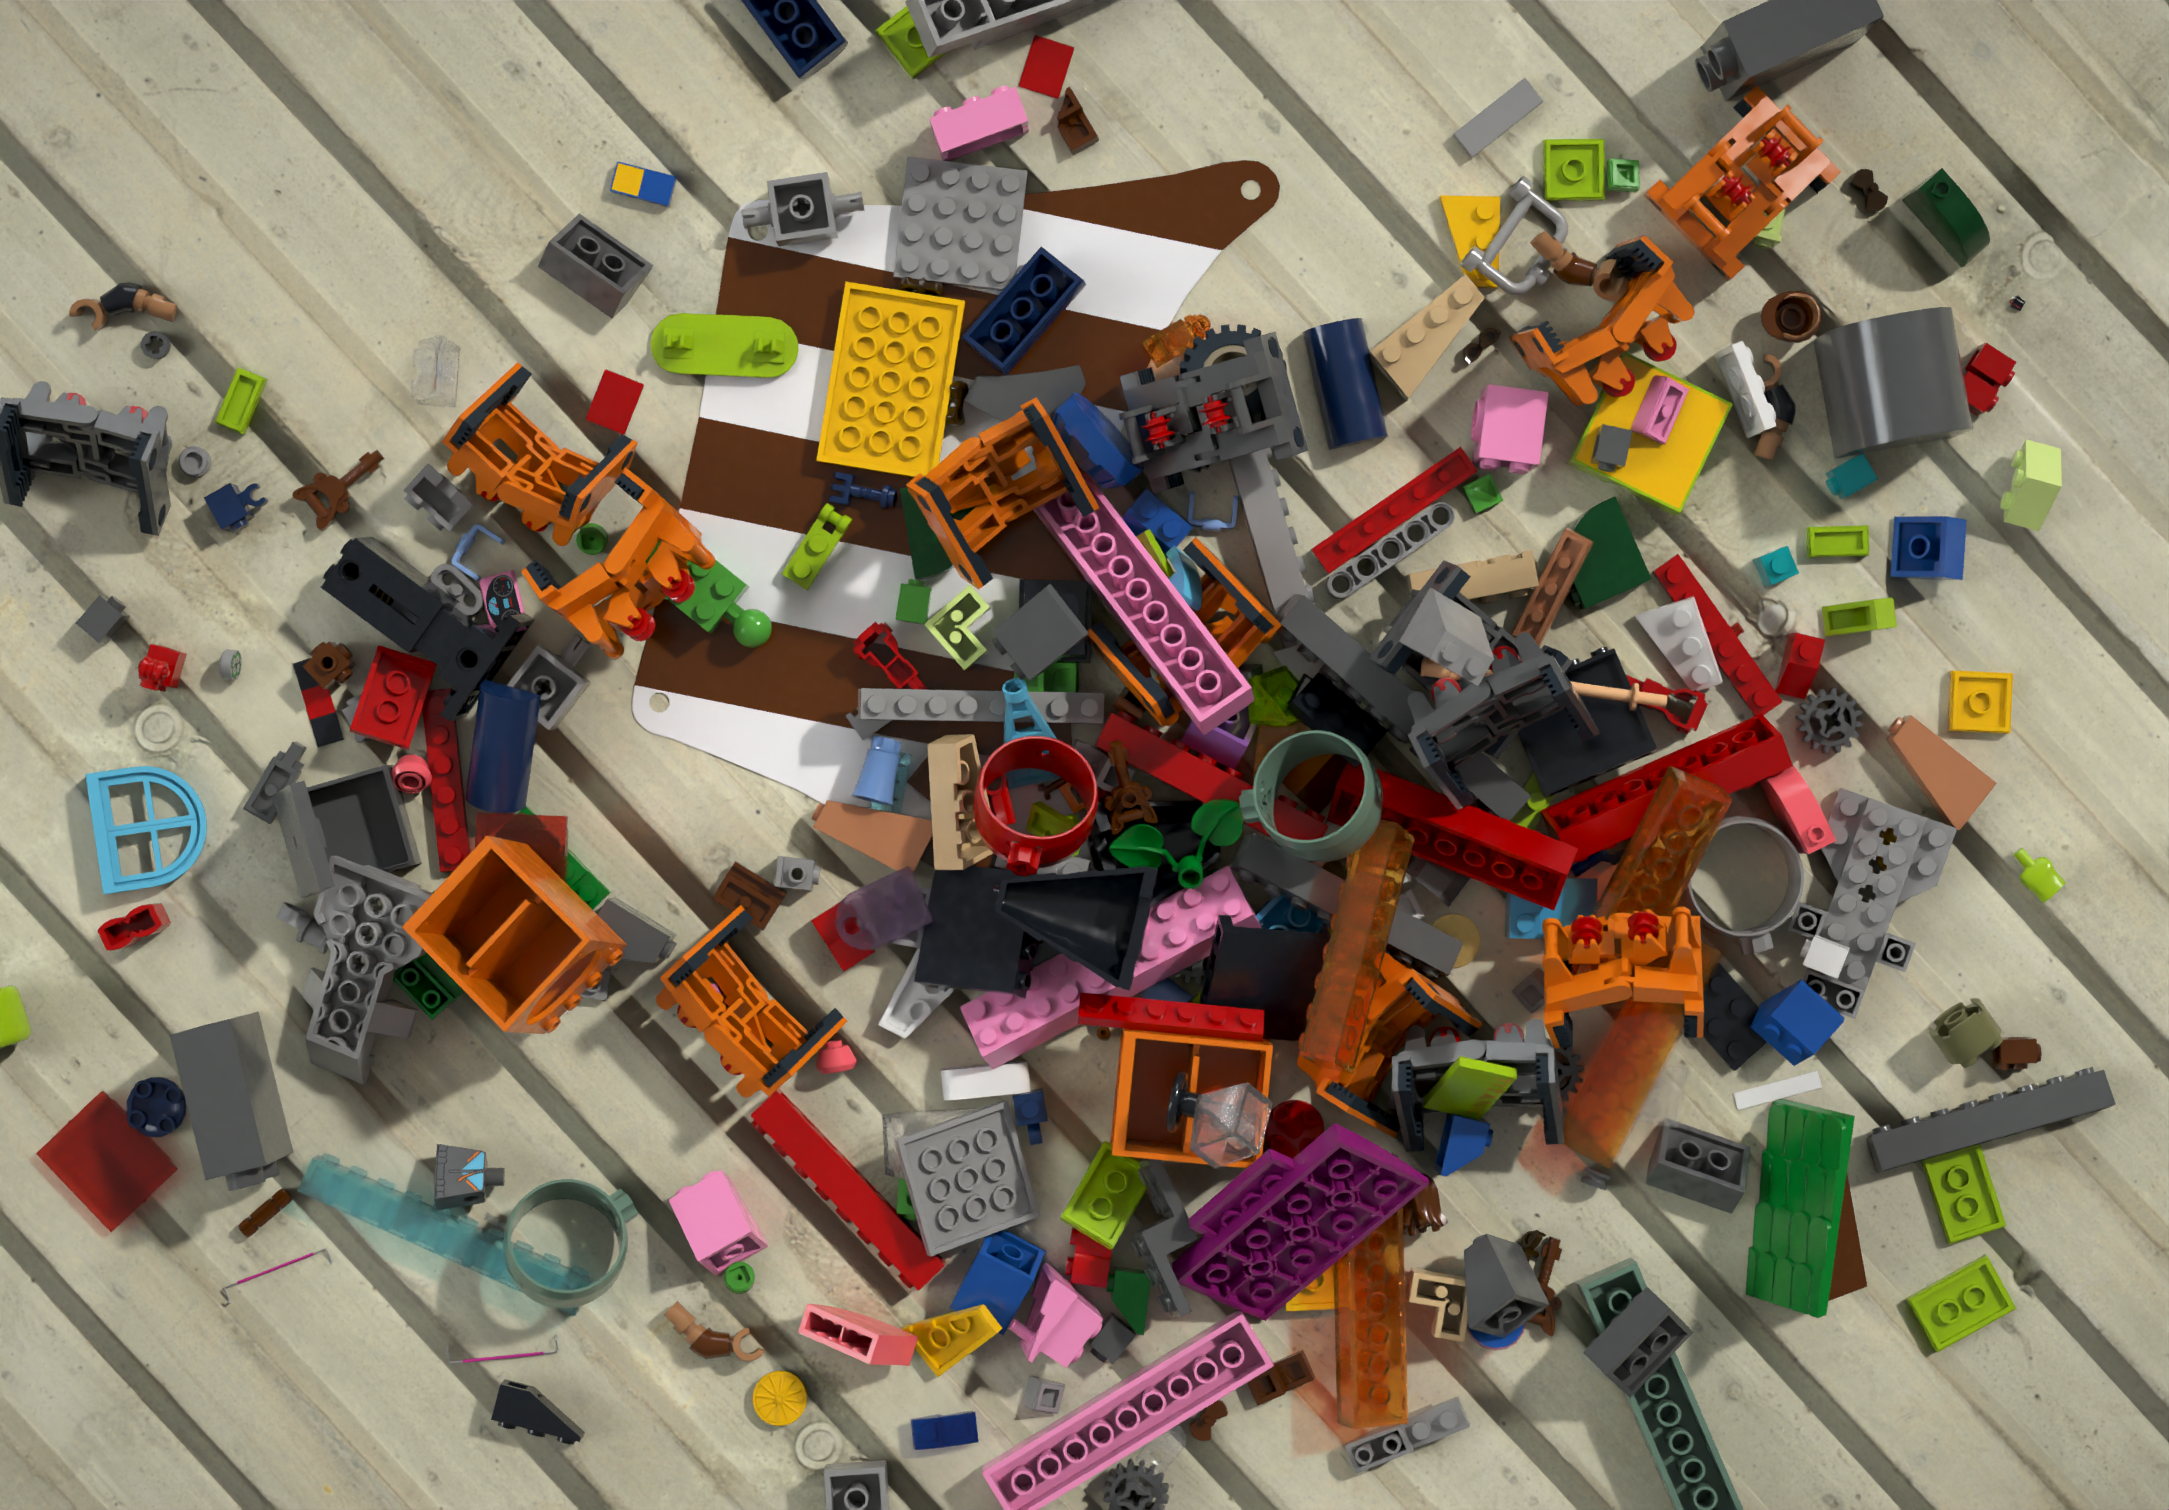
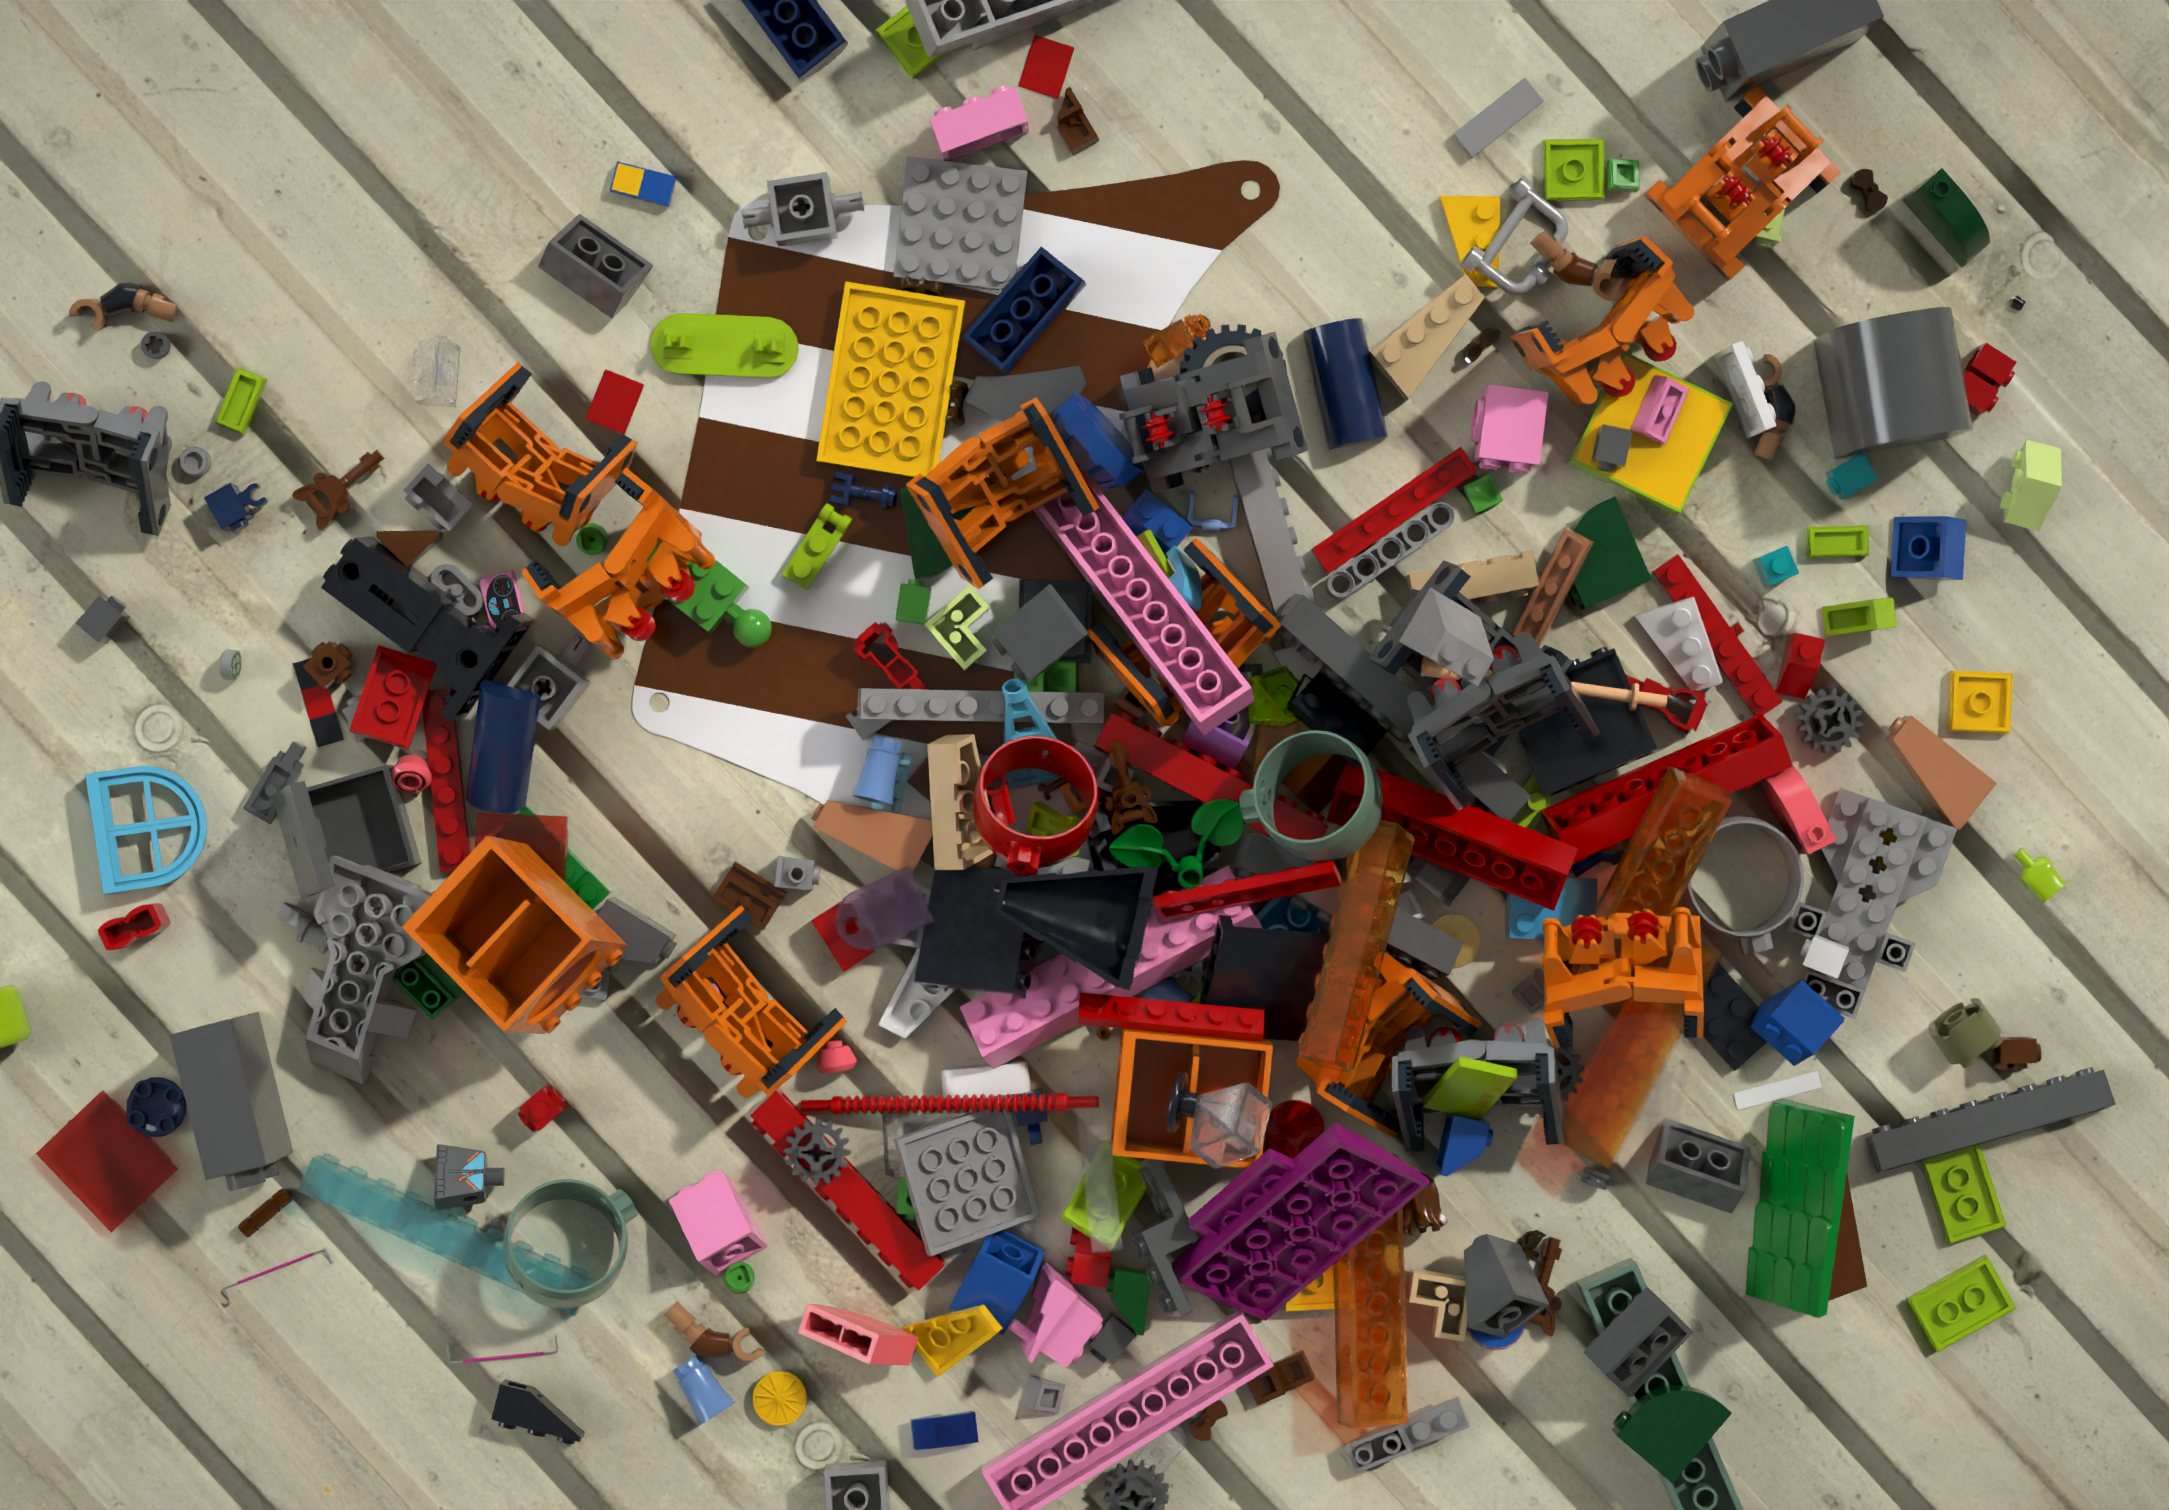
(161, 668): red brick -> none
(409, 544): none -> reddish brown slope
(464, 545): light blue piece -> none
(541, 1108): none -> red brick
(702, 1389): none -> medium blue plant
(801, 1151): none -> dark grey gear
(1060, 1102): none -> red hose
(1097, 1164): none -> clear plate
(1247, 890): none -> red plate
(1670, 1426): none -> dark green brick
(1791, 316): reddish brown piece -> none

